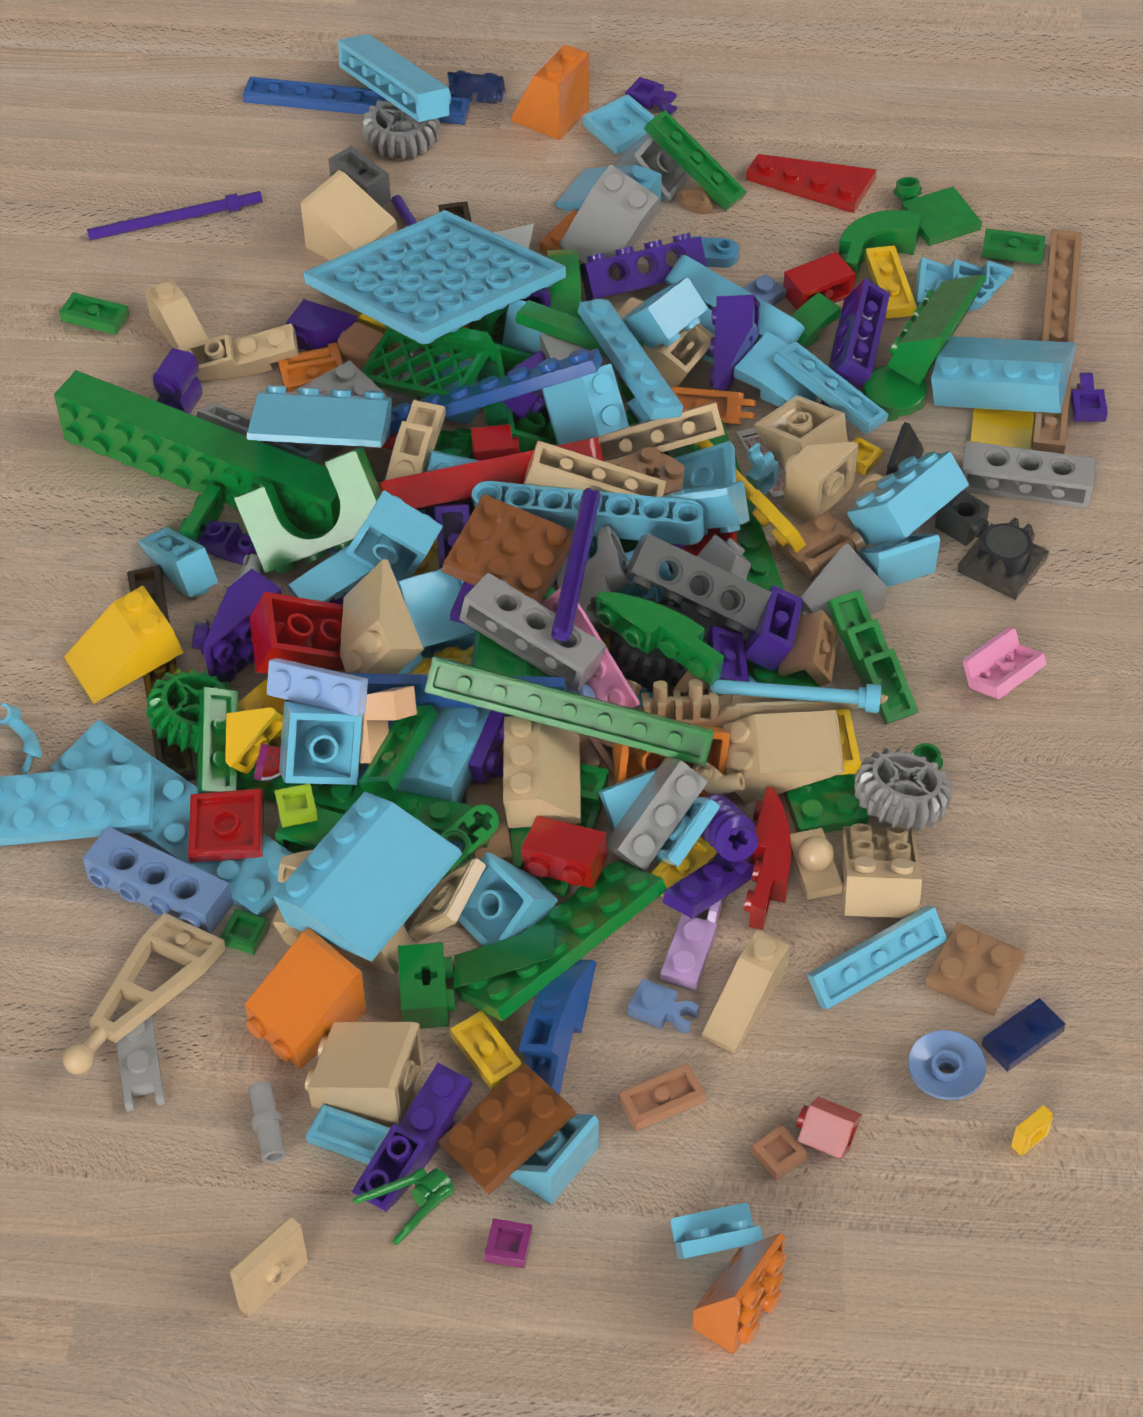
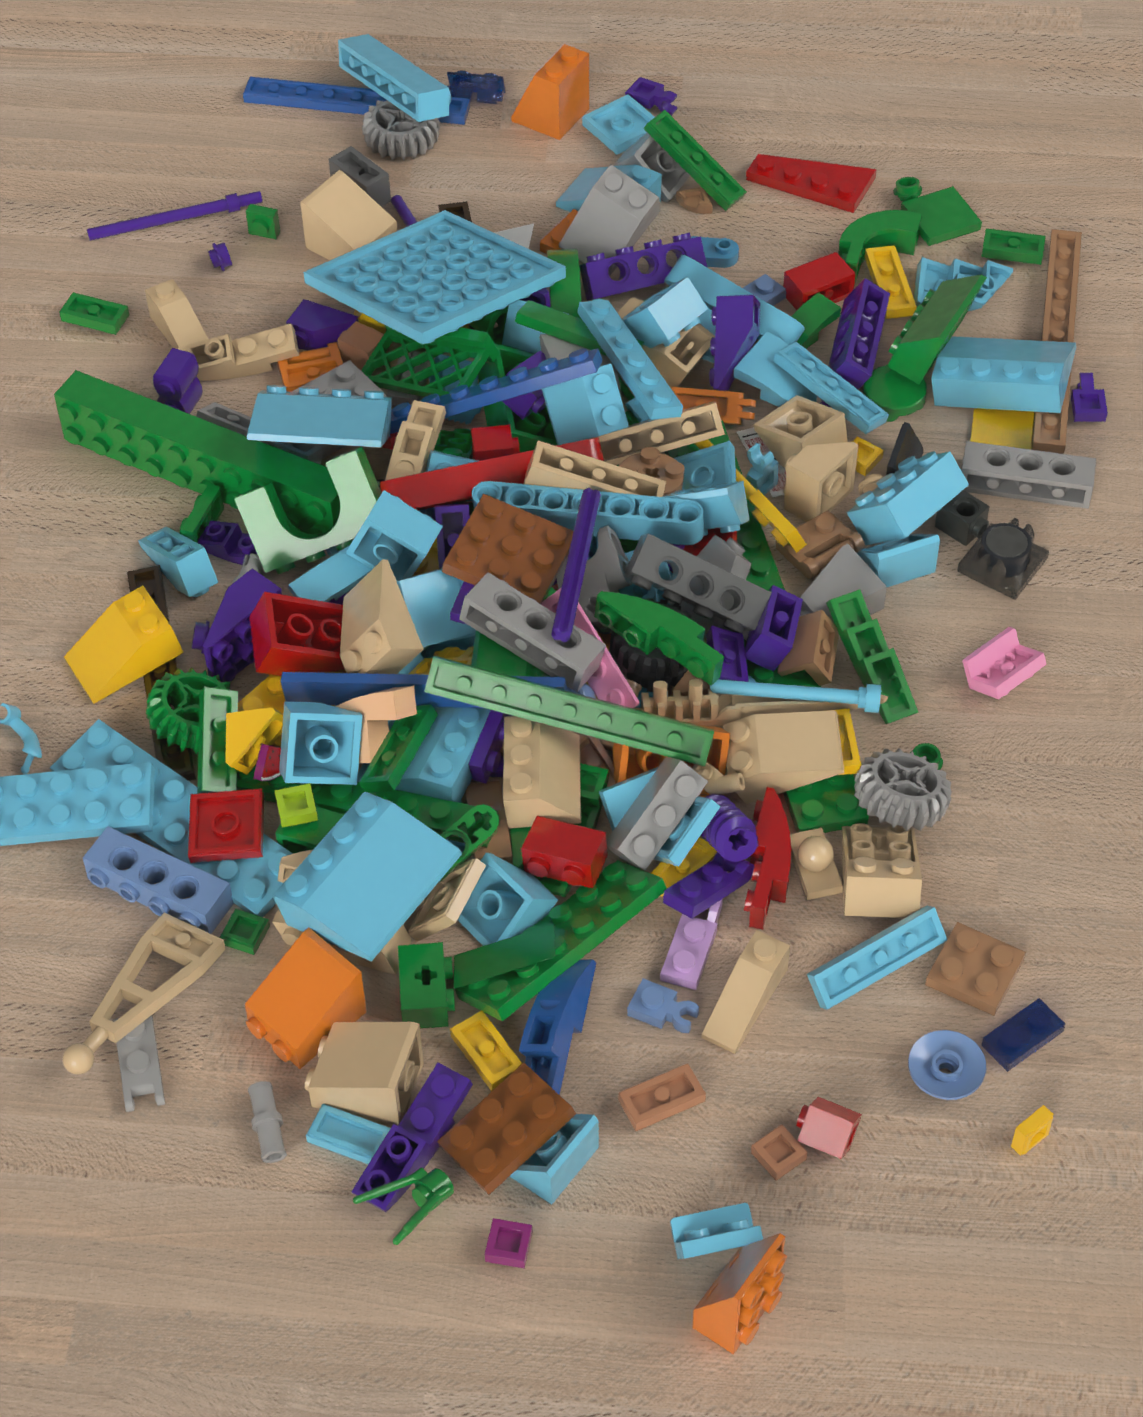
(220, 256): none -> dark purple plate
(263, 221): none -> green plate
(269, 1266): tan plate -> none
(317, 687): light blue plate -> none

